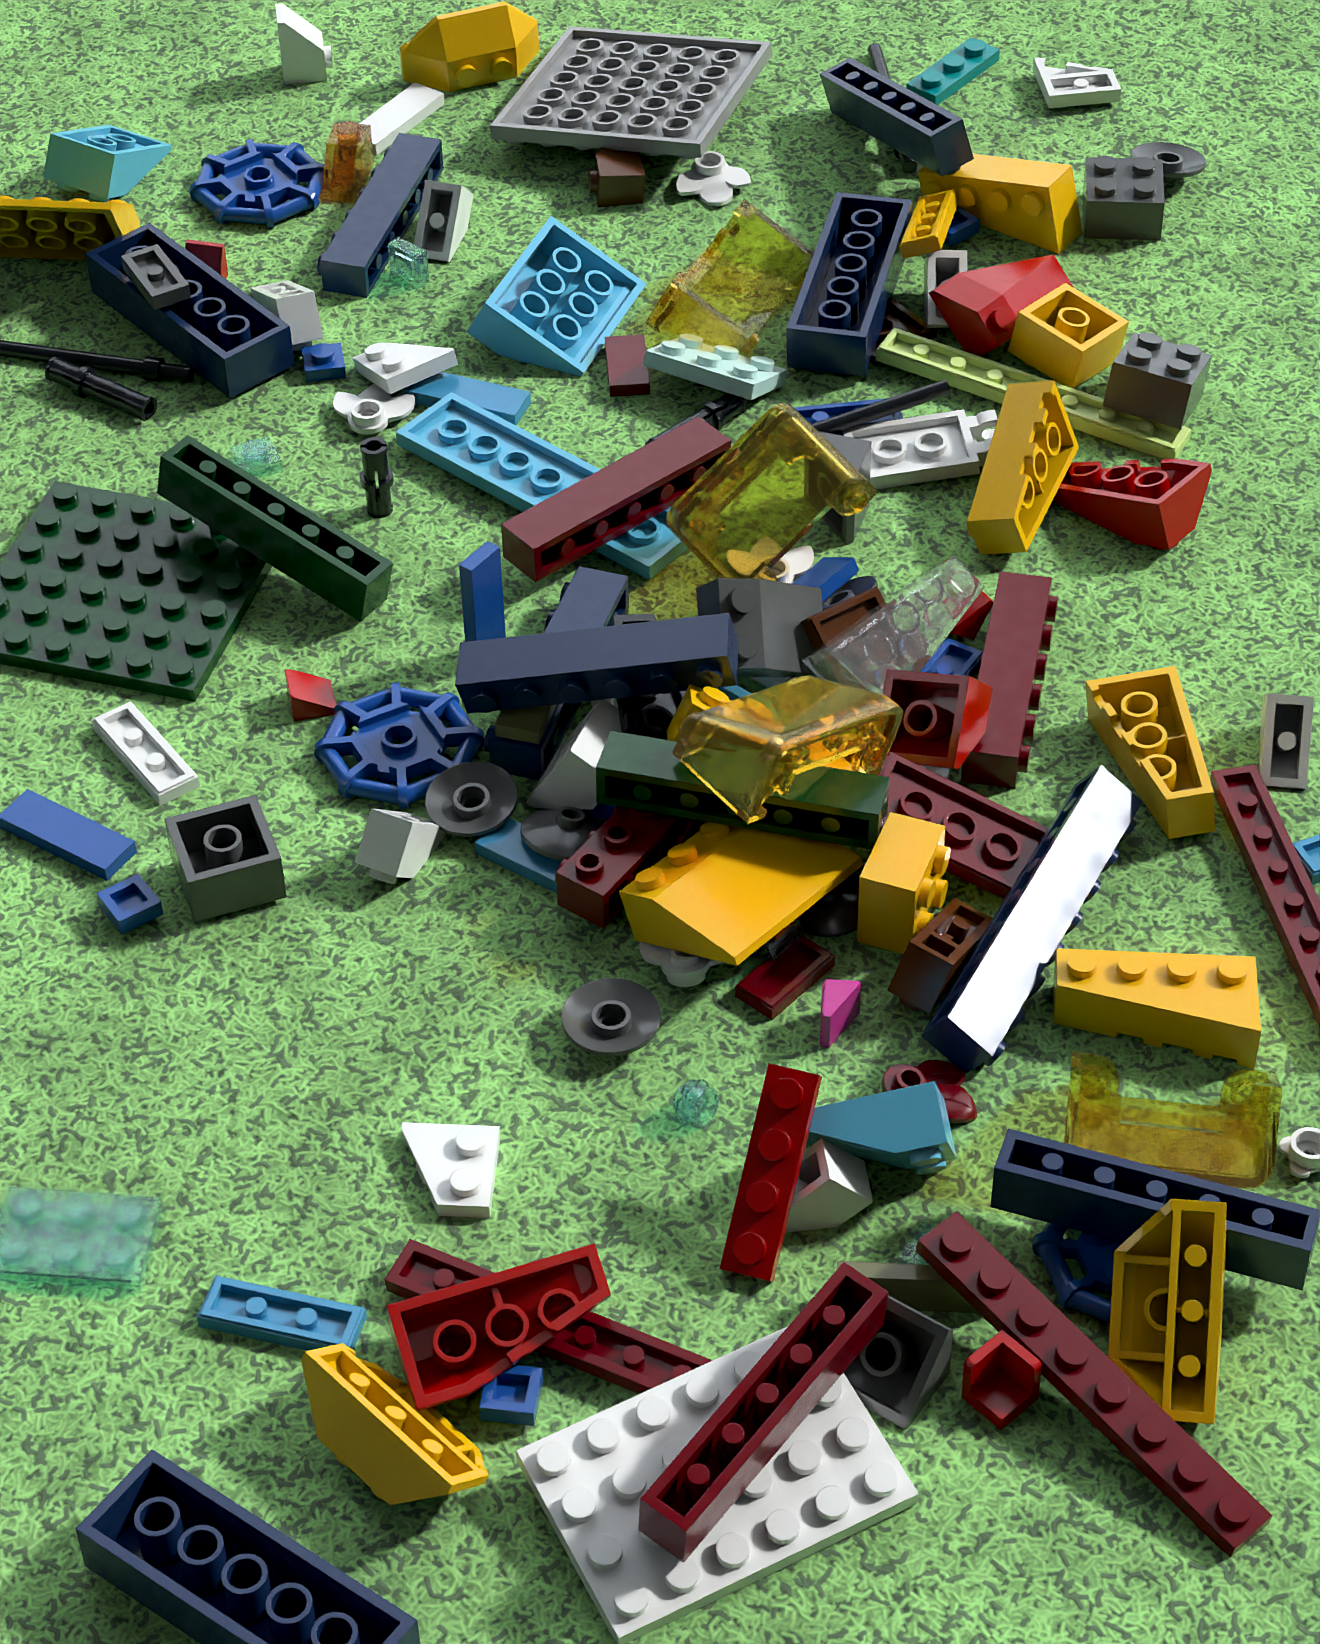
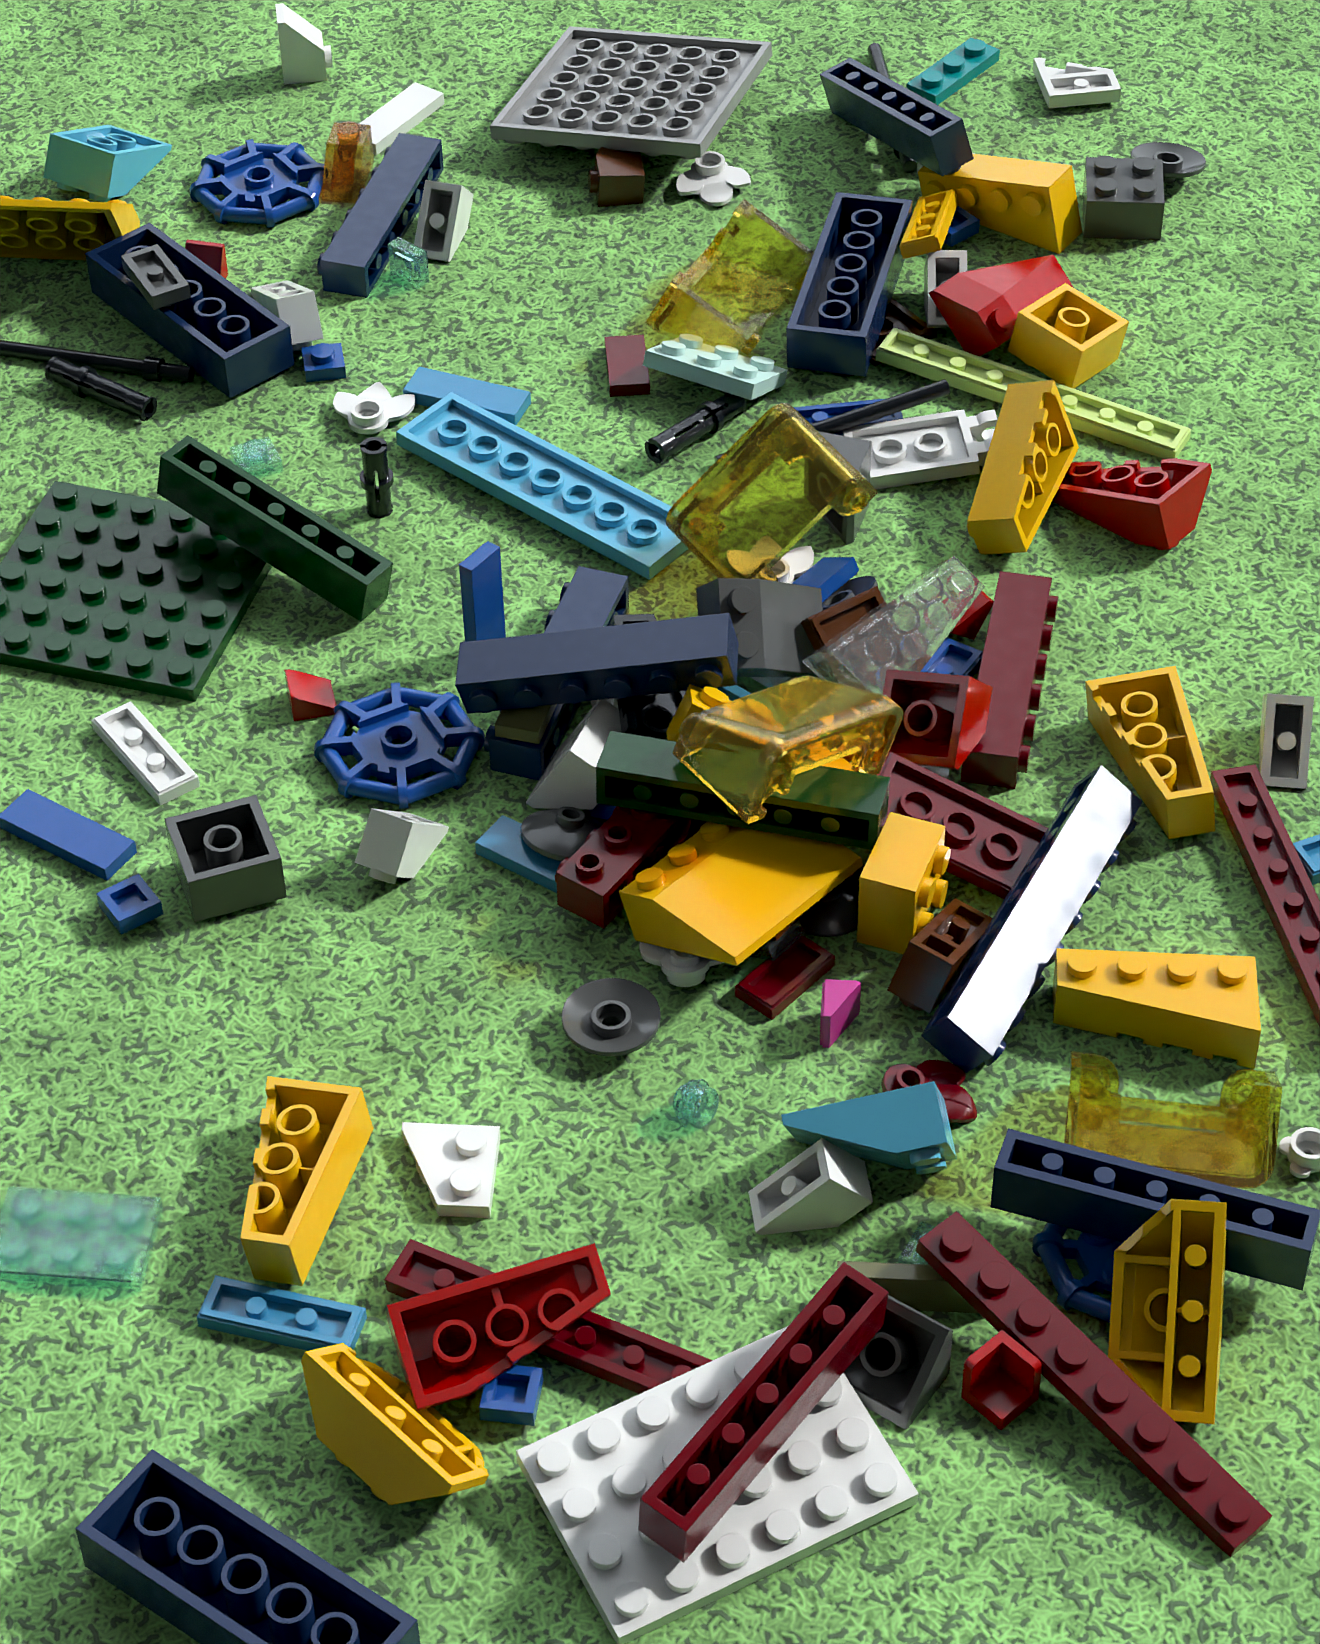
(301, 1172): none -> yellow wedge
(401, 365): white wing -> none
(471, 48): yellow wedge -> none
(471, 799): dark grey dish -> none
(556, 302): medium azure slope -> none
(611, 500): brick -> none
(770, 1172): red plate -> none
(1157, 380): dark grey brick -> none

